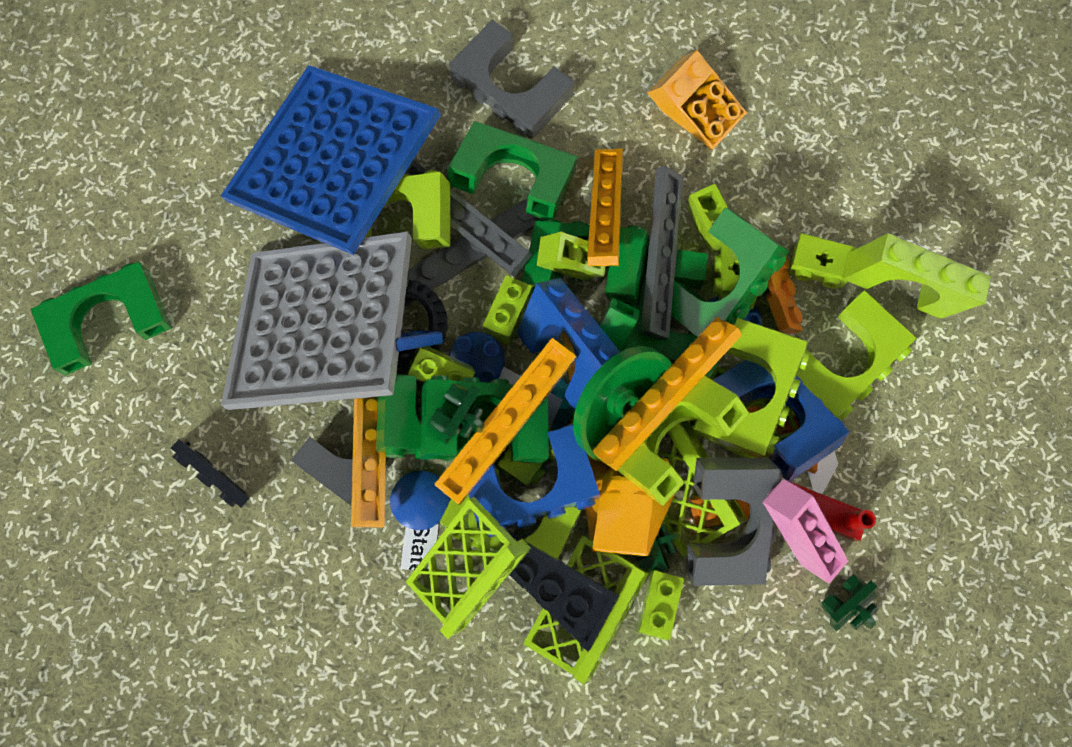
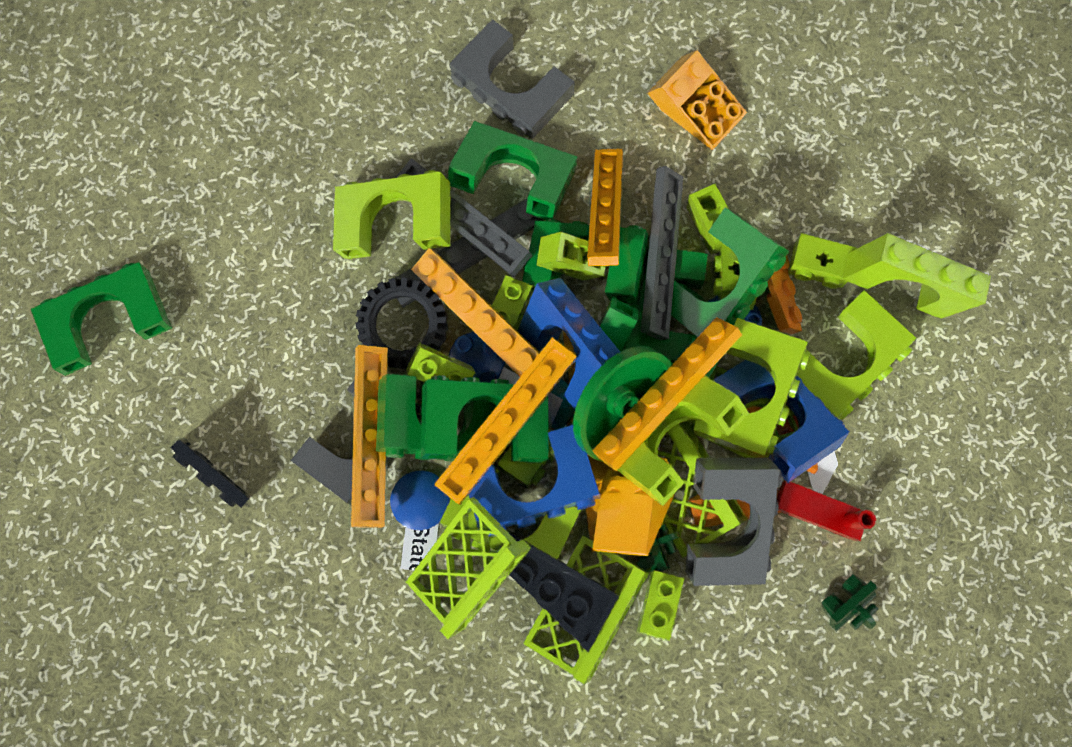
(319, 324): light grey plate -> none
(331, 158): blue plate -> none
(418, 339): blue tile -> none
(462, 400): dark green hips -> none
(475, 312): none -> light orange plate
(805, 530): bright pink brick -> none

